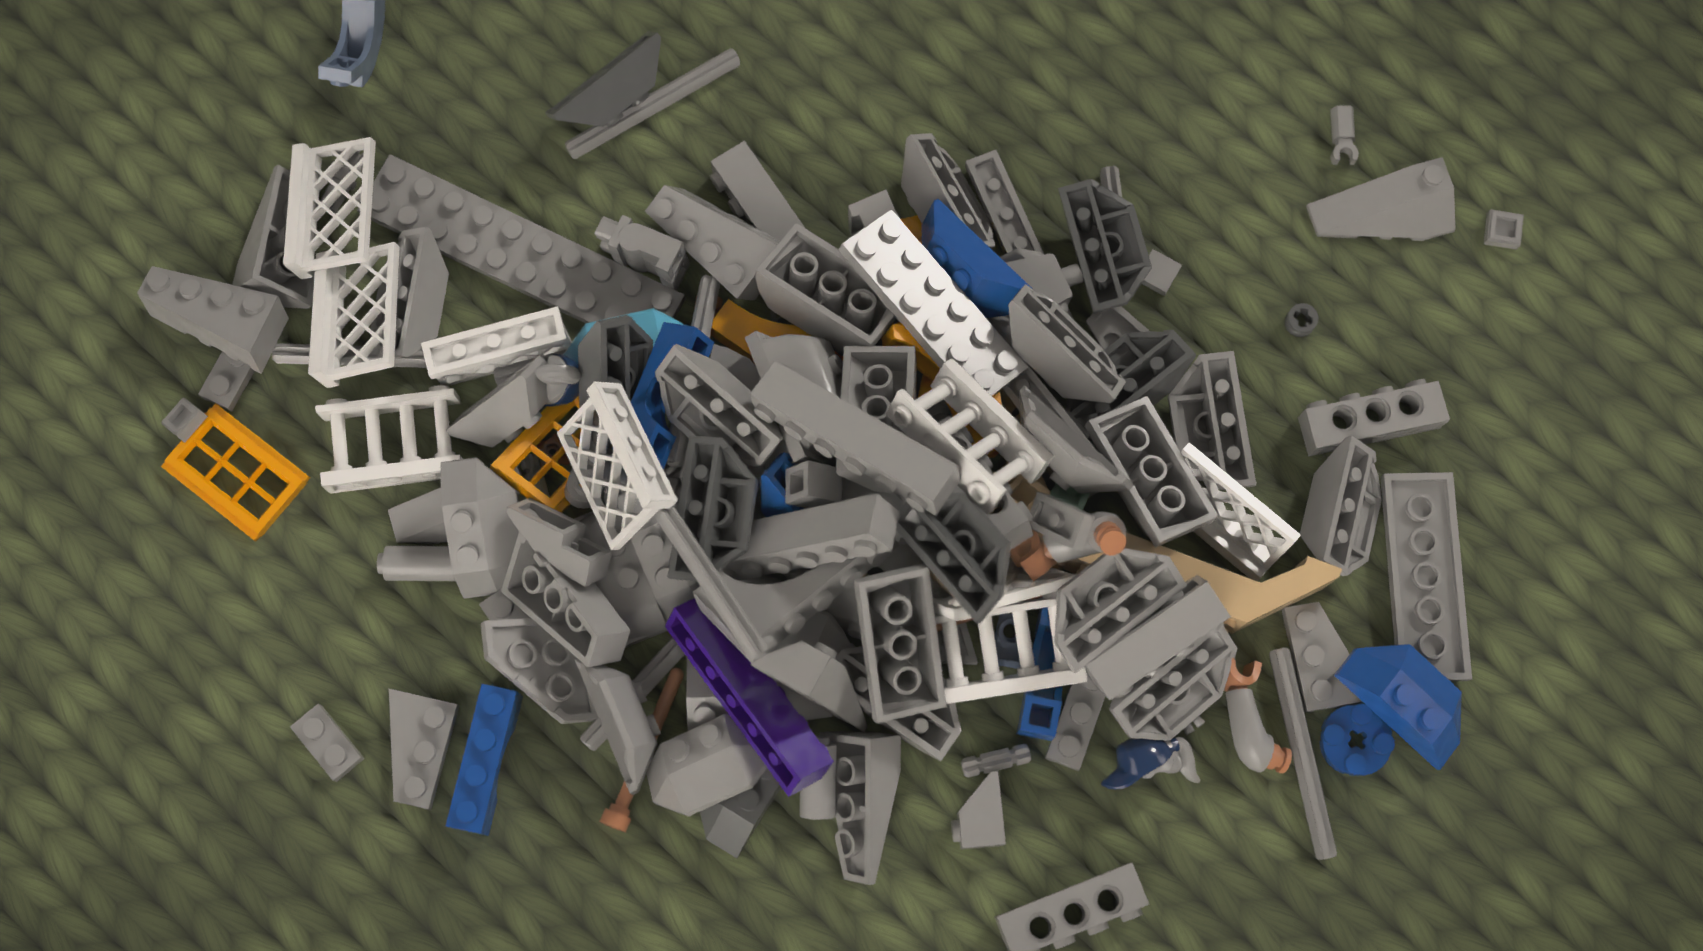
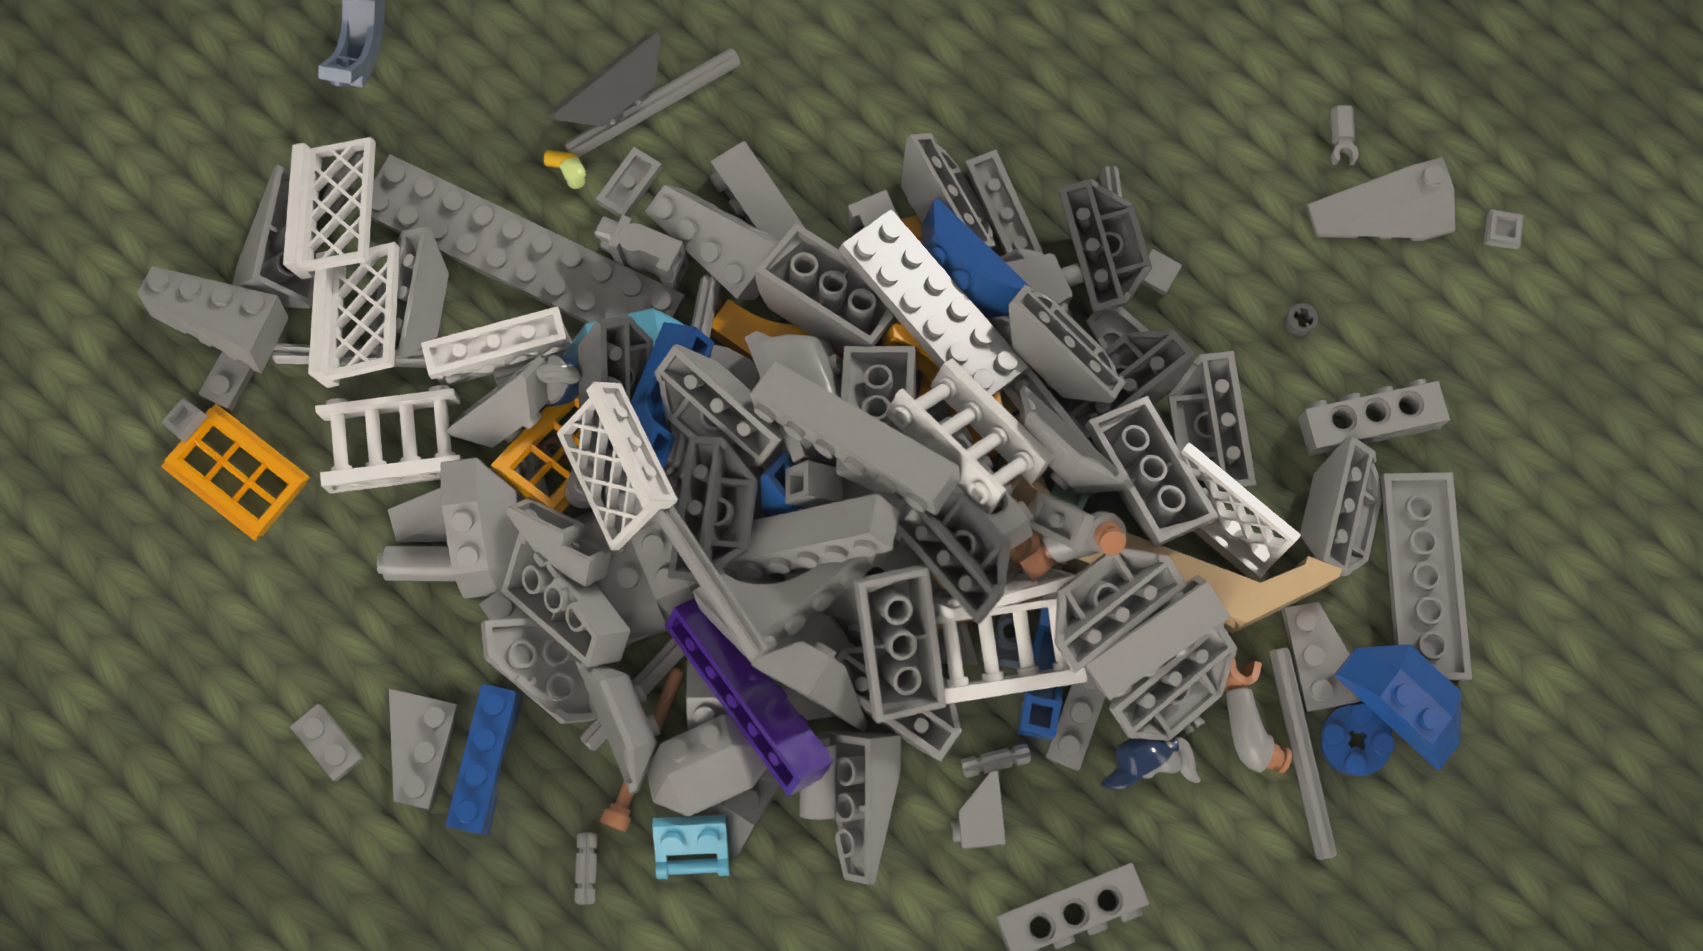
(570, 166): none -> yellowish green arm
(585, 868): none -> light grey axle
(629, 183): none -> light grey plate
(691, 836): none -> medium azure plate

